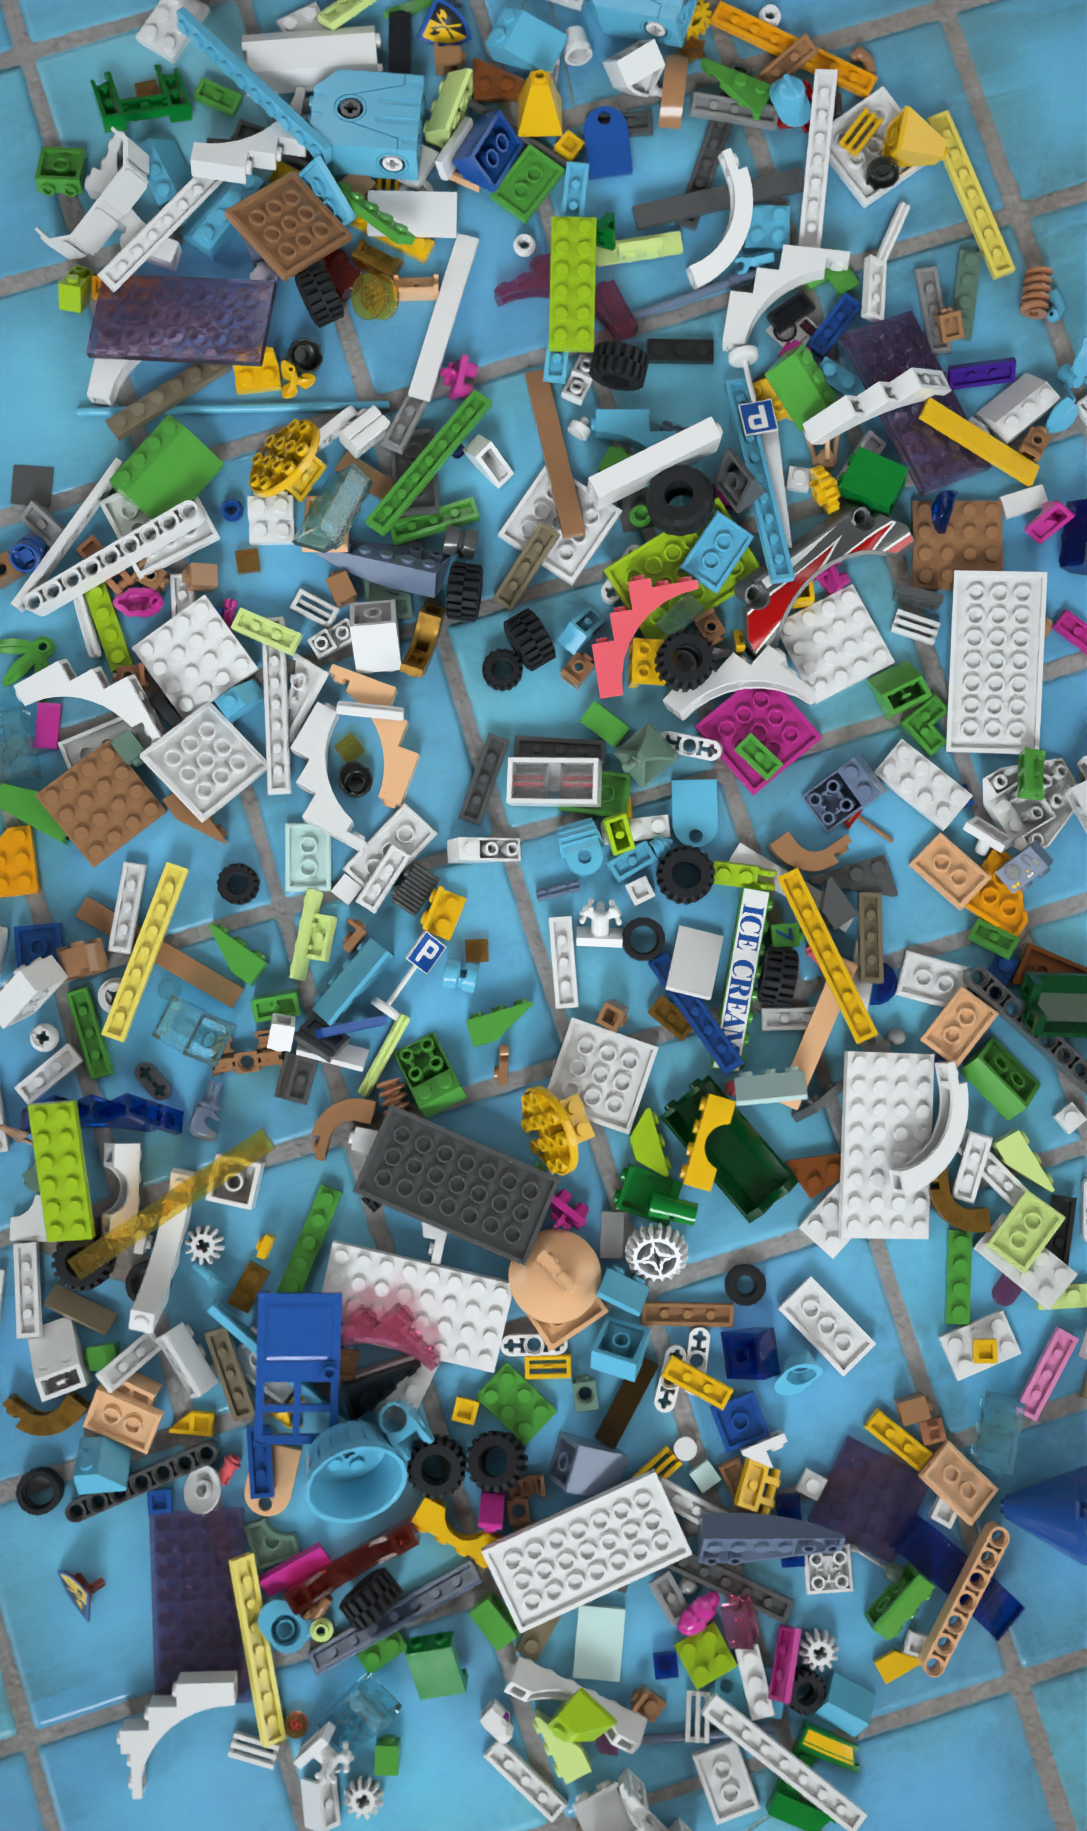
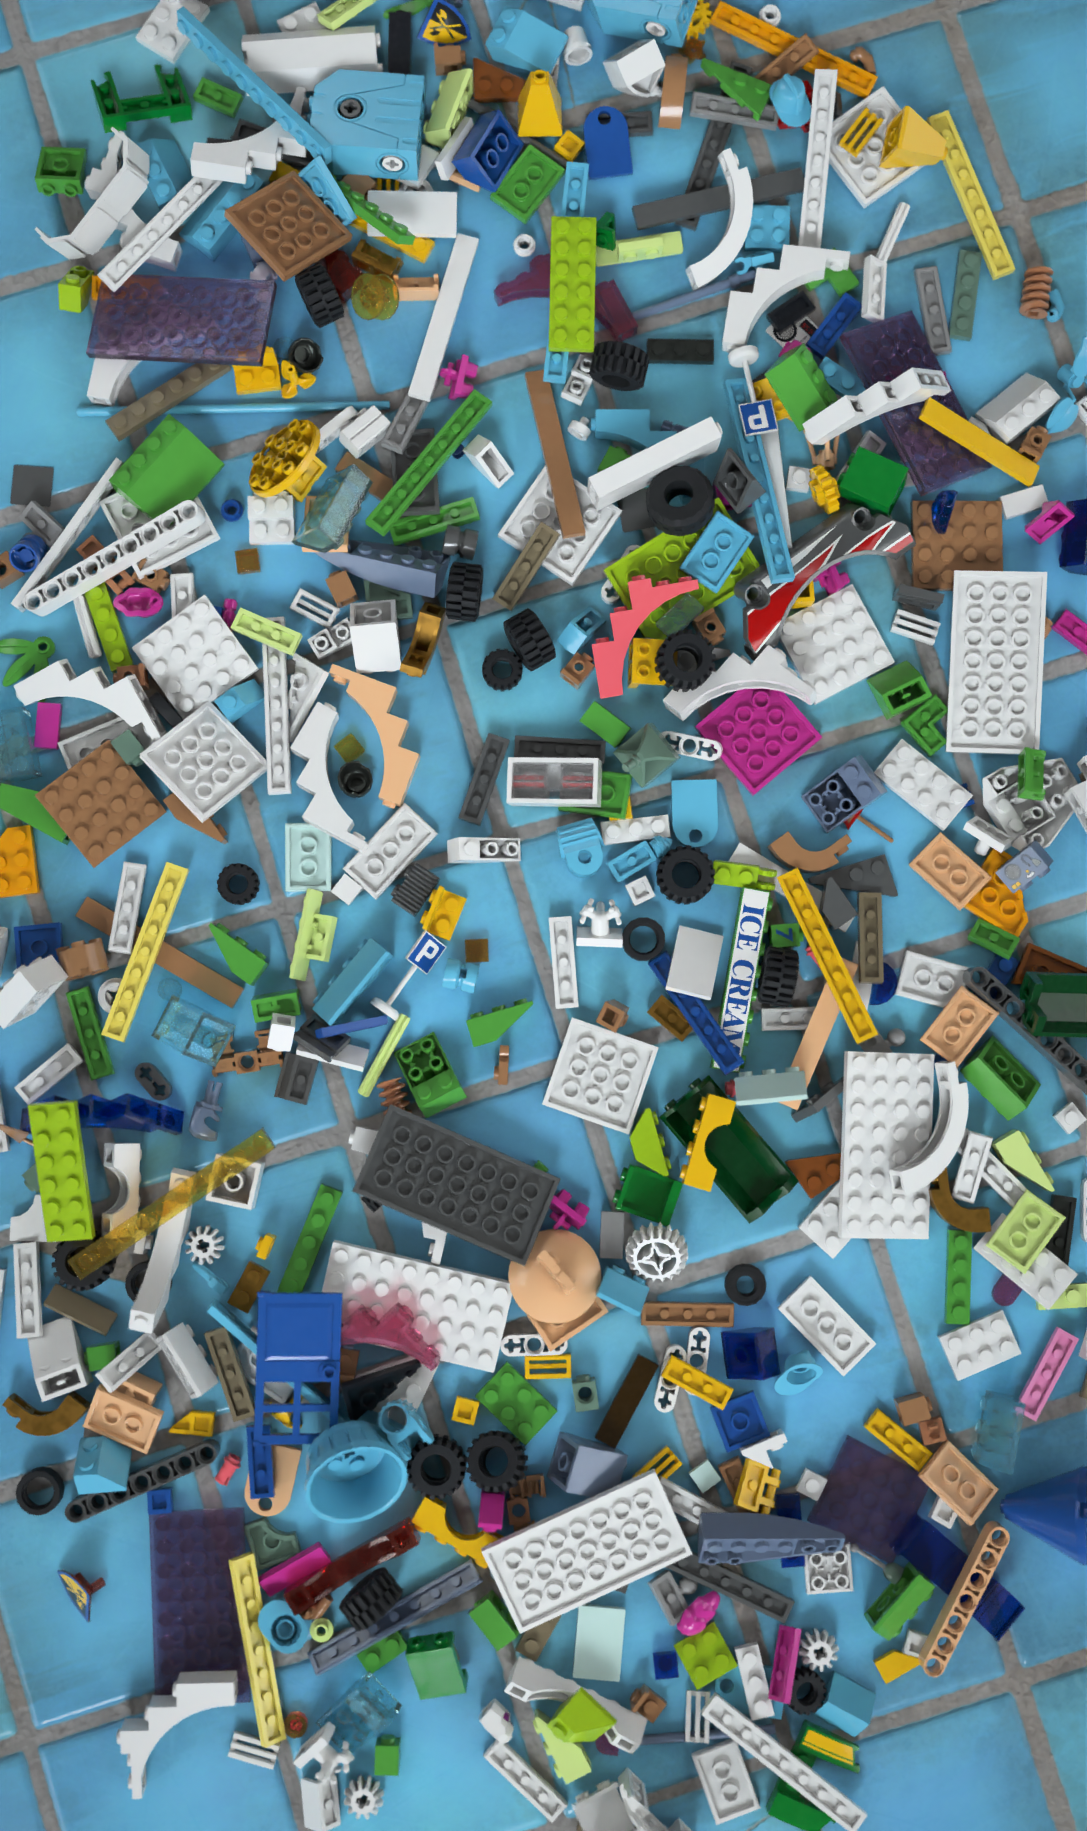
(38, 1043): white piece -> none
(146, 88): clear orange tile -> none
(200, 577): medium nougat brick -> none
(202, 1490): white dish -> none
(347, 1110): medium nougat arch -> none
(354, 939): medium nougat bracket -> none
(370, 710): white axle -> none
(383, 878): white tile -> none
(558, 890): sand blue axle -> none
(560, 1127): yellow bracket -> none
(618, 833): lime slope -> none
(620, 1348): medium azure slope -> none
(639, 516): bright green plate -> none
(672, 1208): green pin -> none
(685, 1448): white tile -> none
(738, 643): yellow tile -> none
(740, 1622): clear pink hinge -> none
(758, 757): bright green plate -> none
(882, 173): pearl dark grey hair -> none
(949, 324): medium nougat bracket -> none
(982, 373): dark purple plate -> none
(984, 1351): yellow plate -> none

